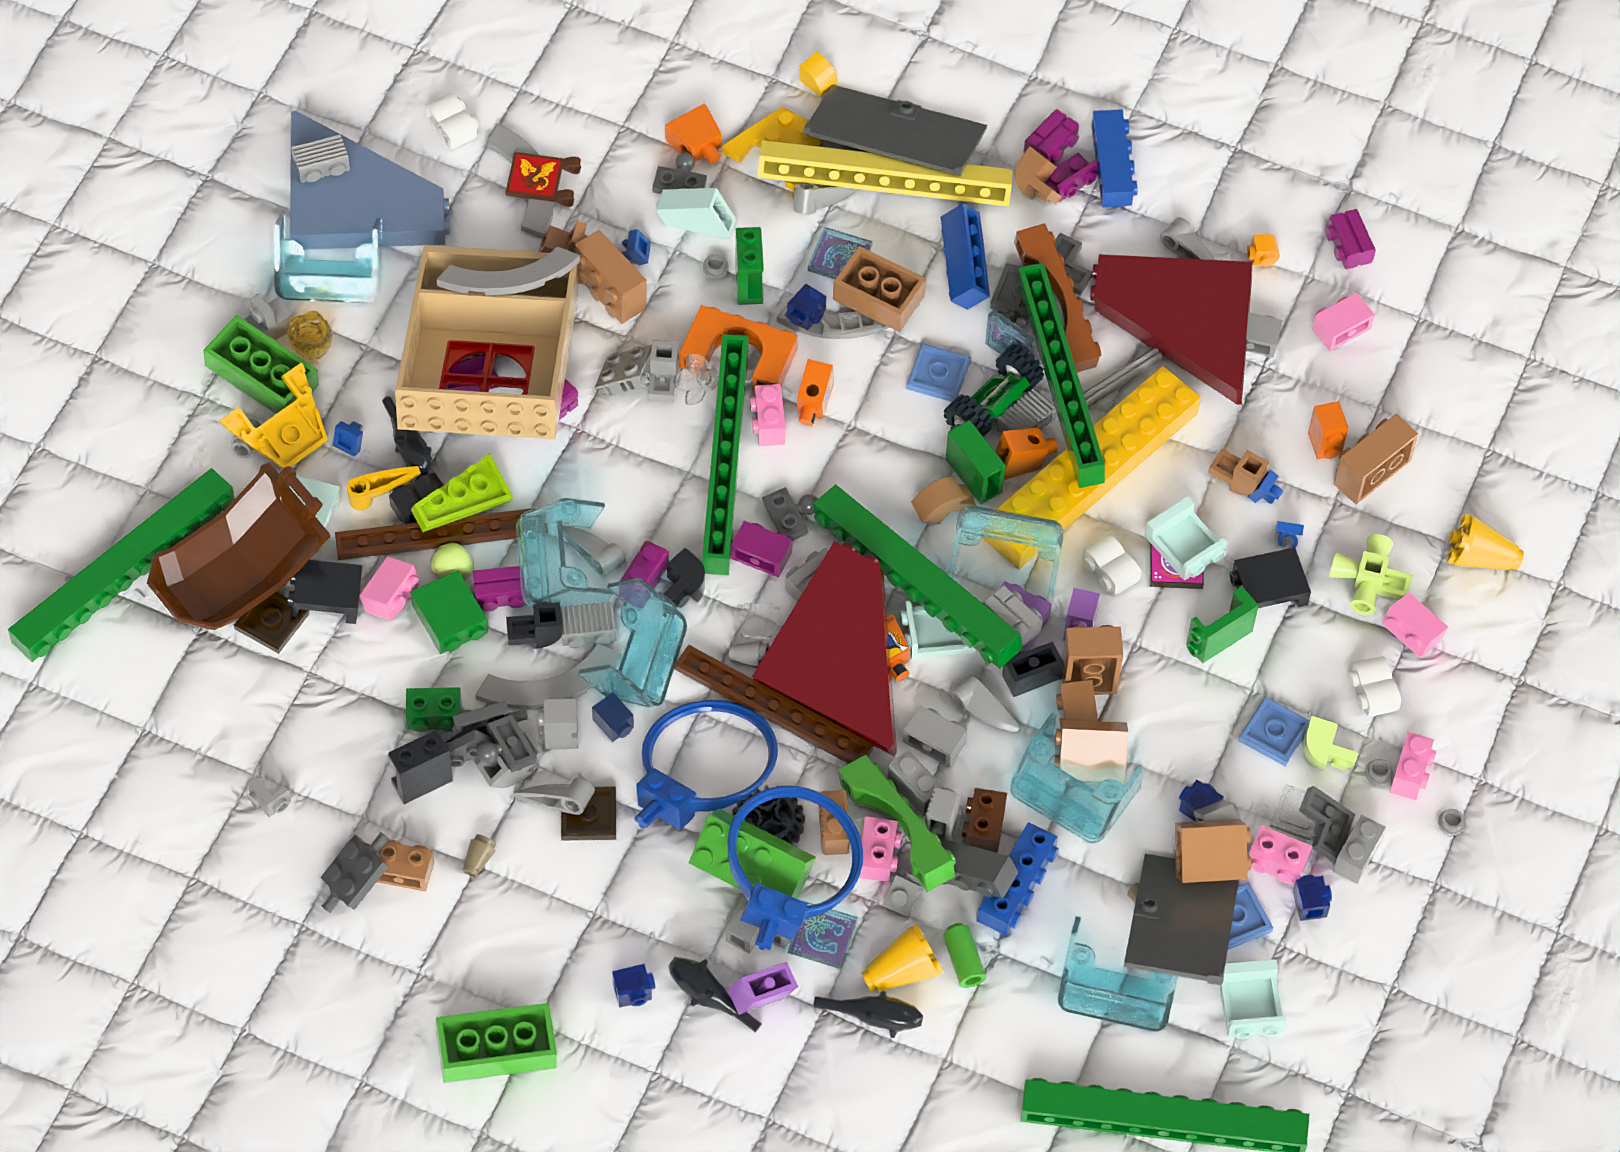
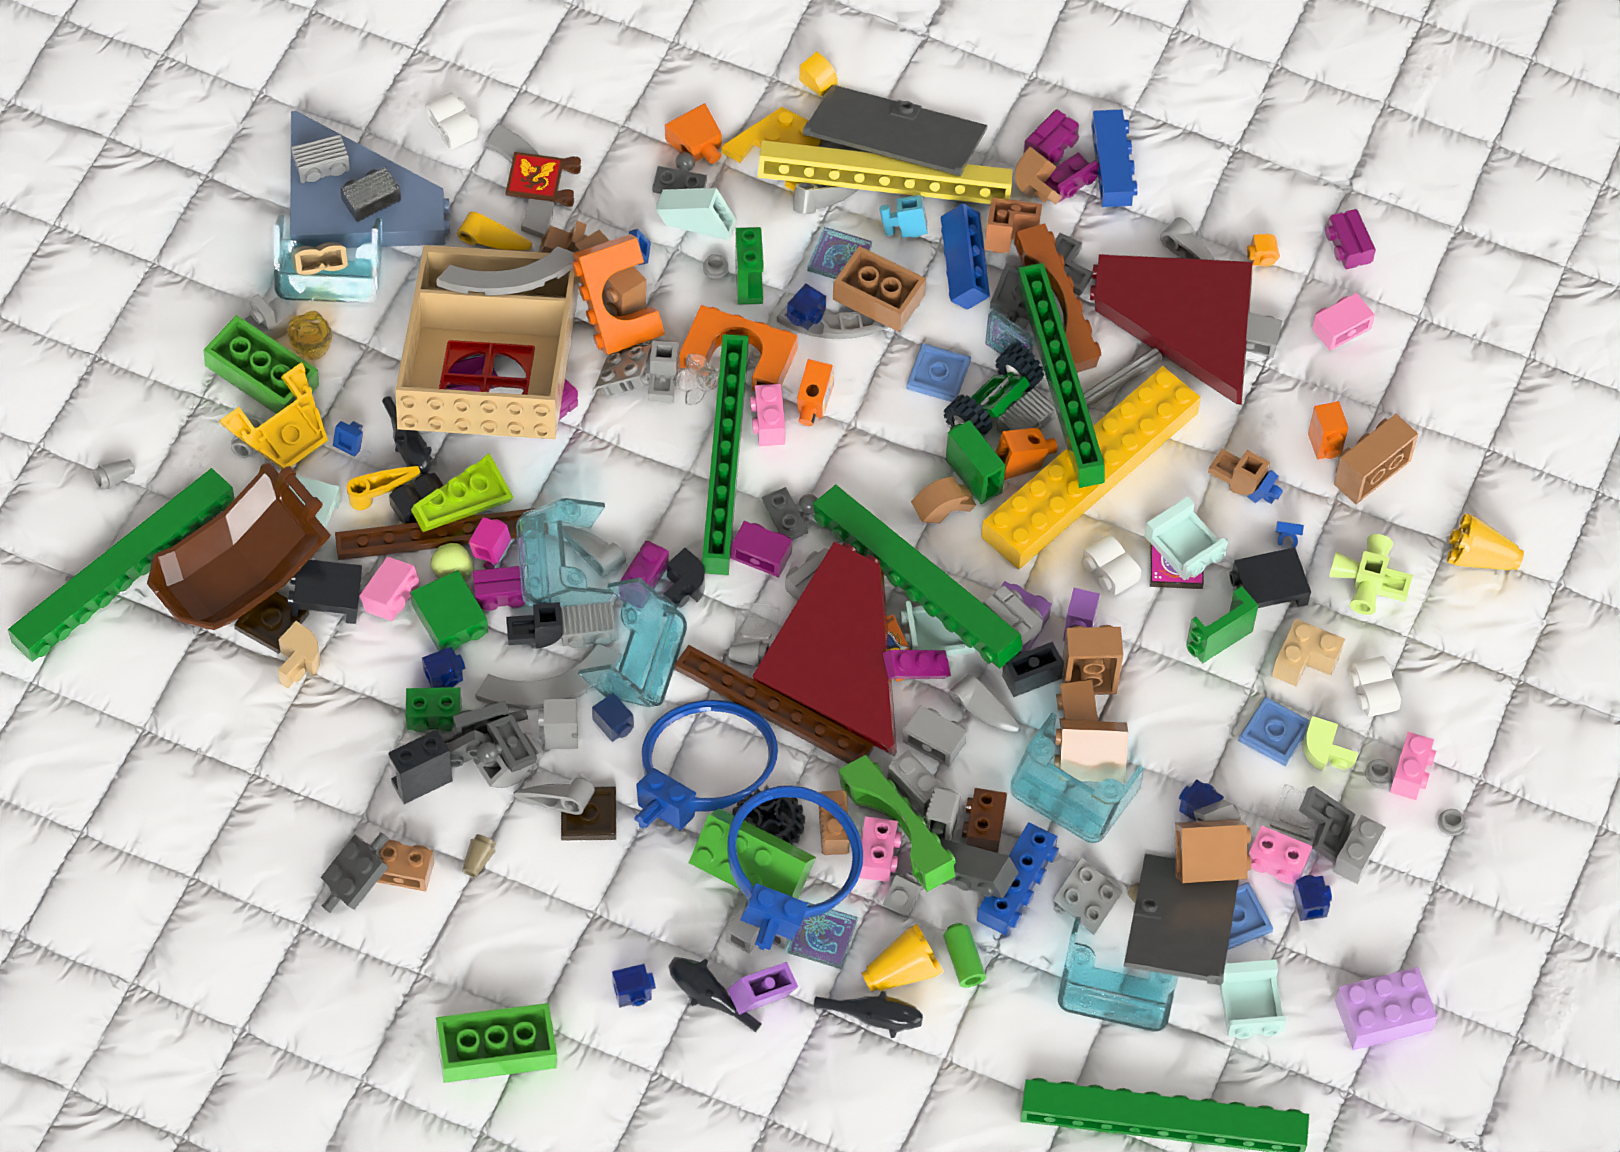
(112, 473): none -> light grey cone
(270, 804): light grey bracket -> none
(302, 652): none -> tan brick
(311, 260): none -> tan brick
(370, 193): none -> clear smoke brick
(443, 668): none -> clear blue brick
(487, 232): none -> yellow piece
(490, 541): none -> dark pink brick
(594, 268): none -> orange arch
(909, 216): none -> medium azure brick
(916, 664): none -> magenta plate
(981, 522): clear light blue windscreen -> none
(1006, 219): none -> nougat brick
(1086, 895): none -> light grey hinge
(1308, 647): none -> tan brick
(1385, 1008): none -> lavender brick
(1414, 625): bright pink brick -> none

